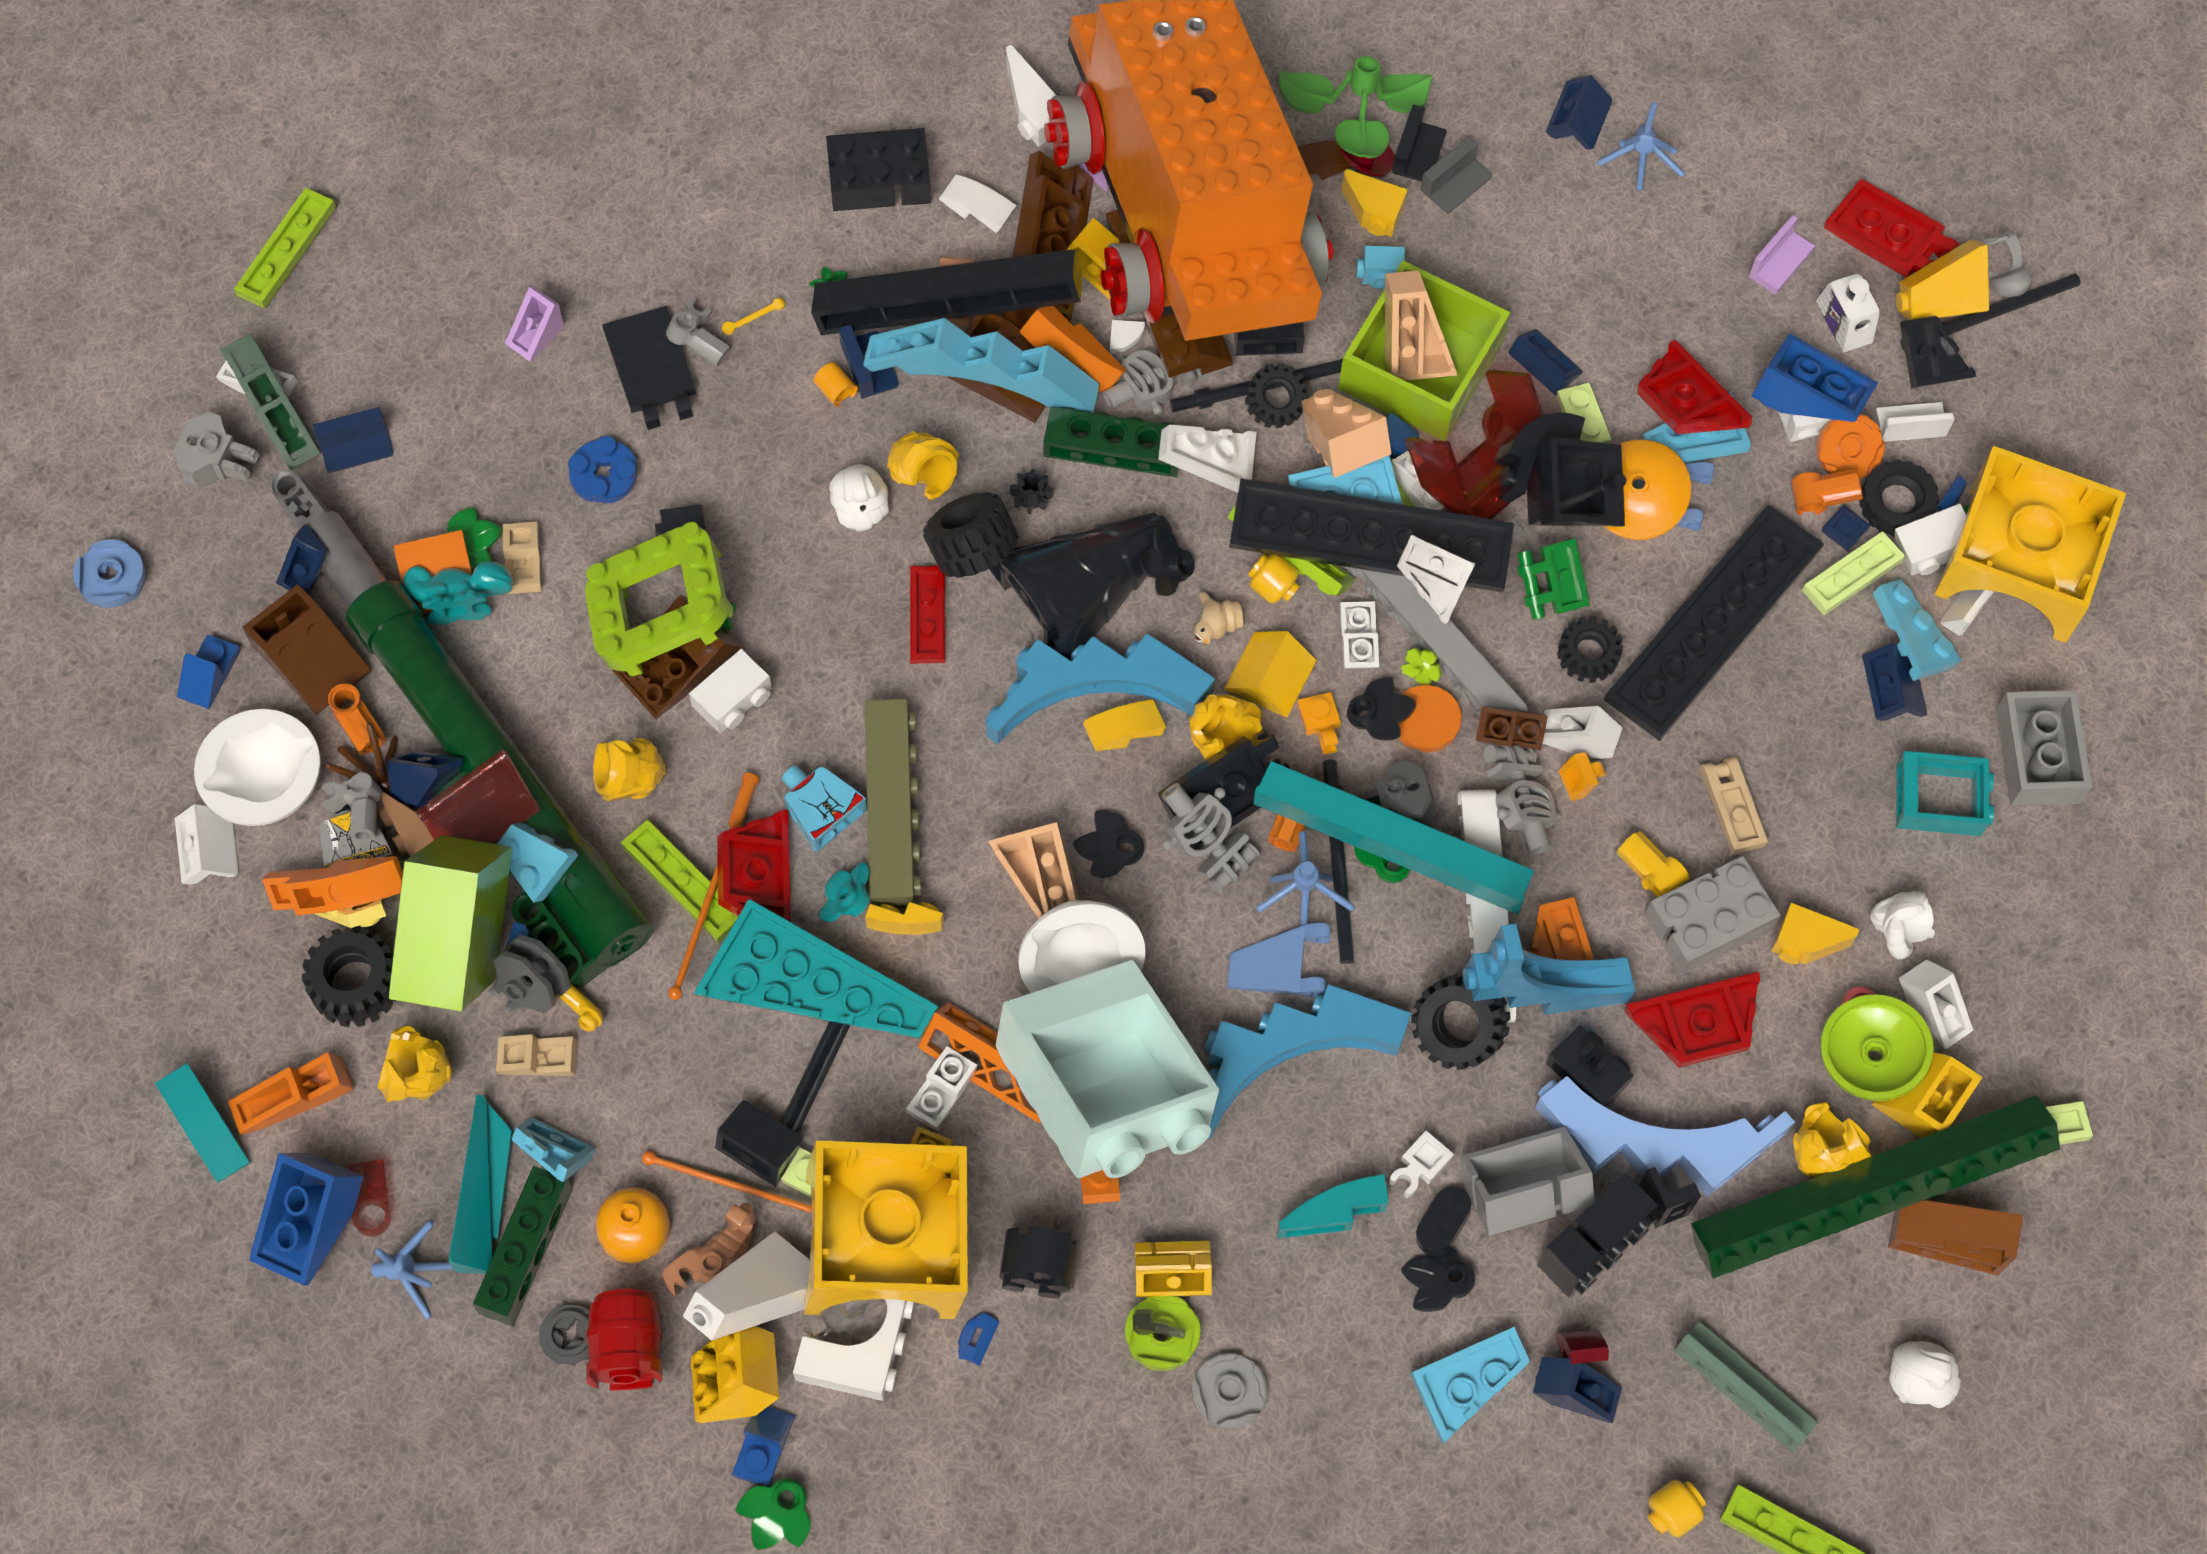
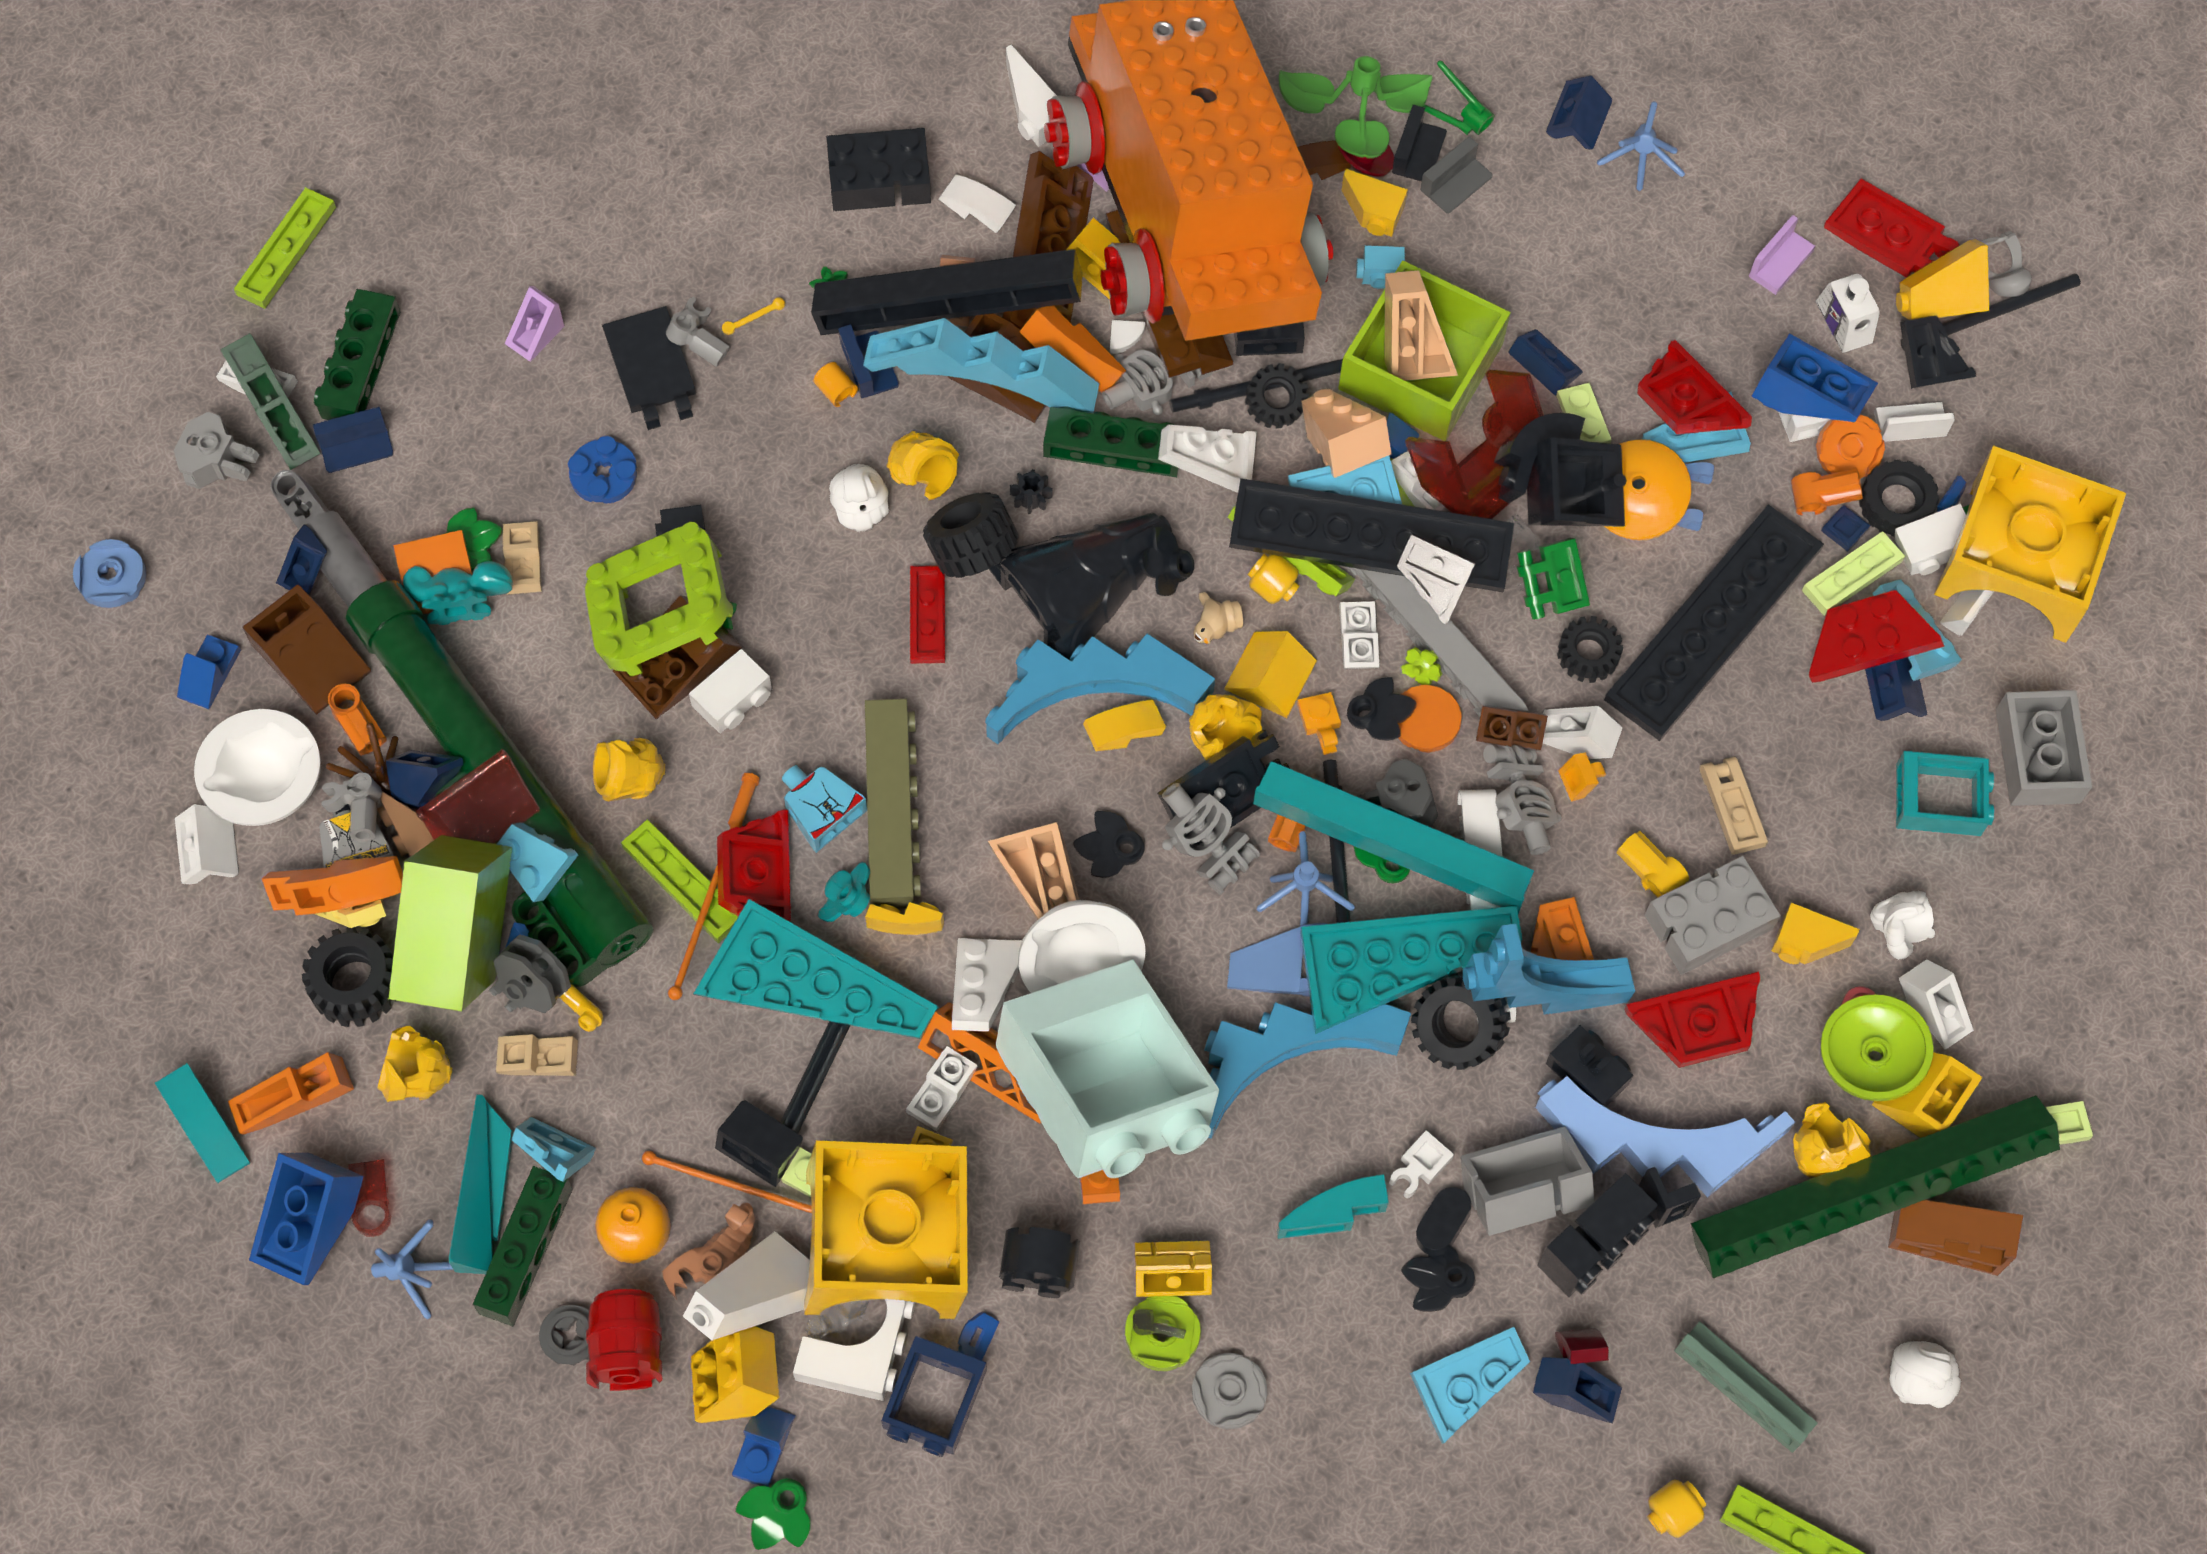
(365, 310): none -> dark green brick
(949, 1361): none -> dark blue window
(982, 980): none -> white wing
(1379, 960): none -> teal wing
(1475, 114): none -> green plant
(1870, 635): none -> red wing

